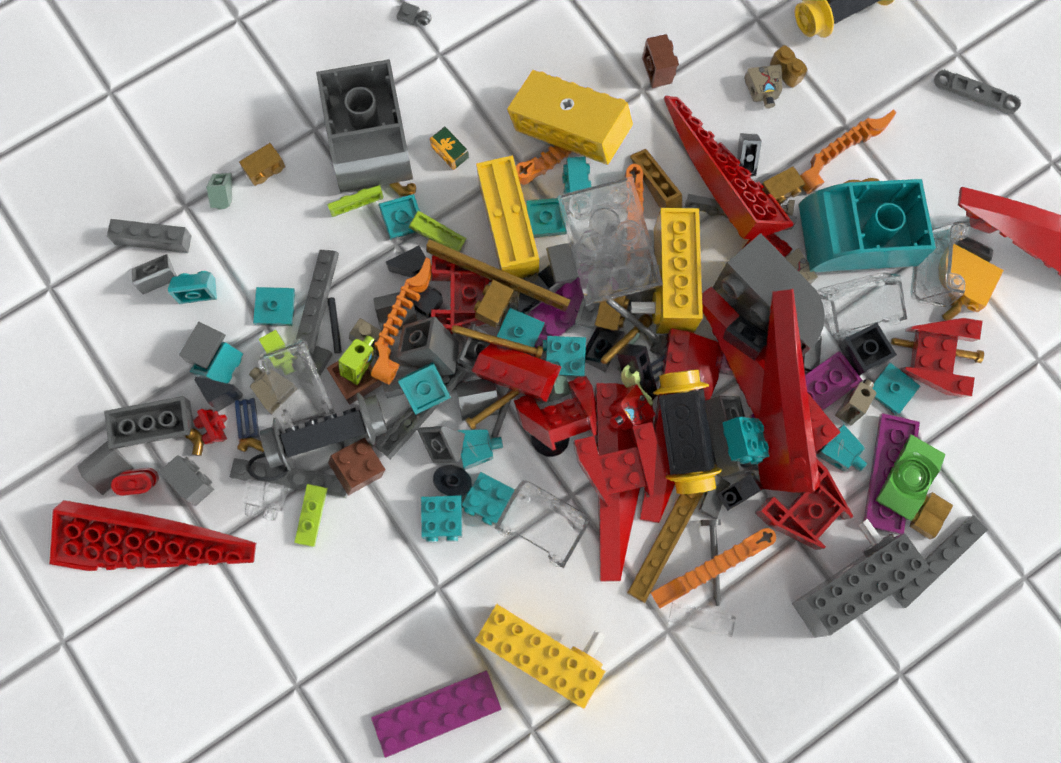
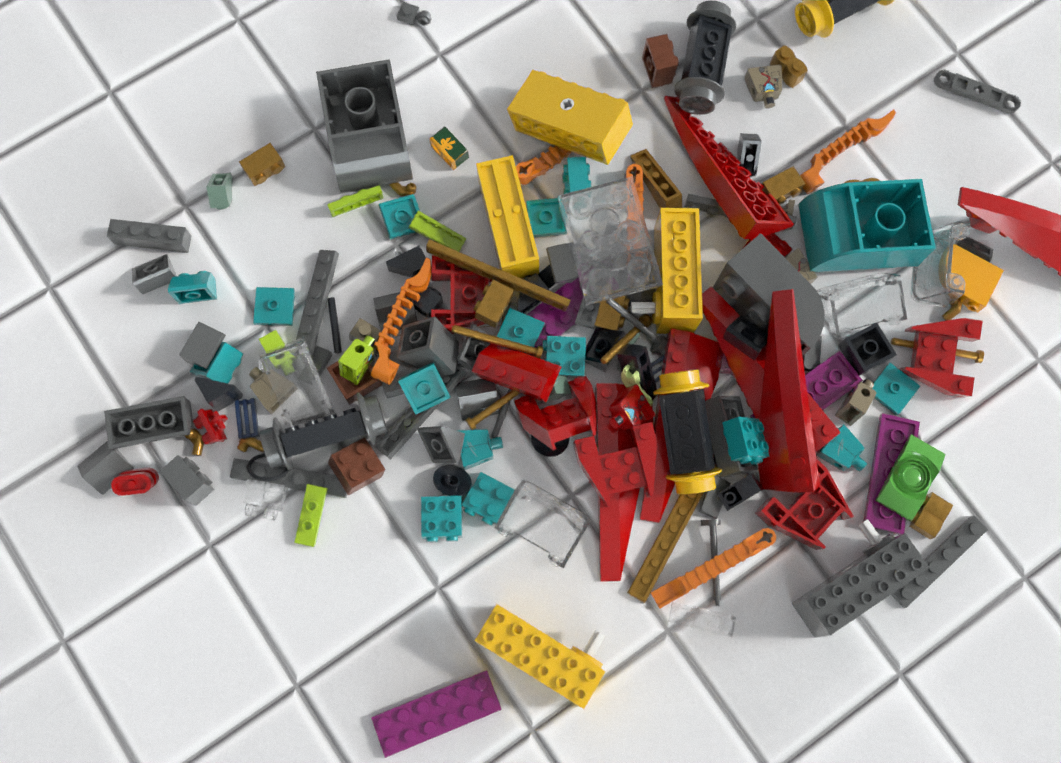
(114, 538): red wedge -> none
(705, 58): none -> brick

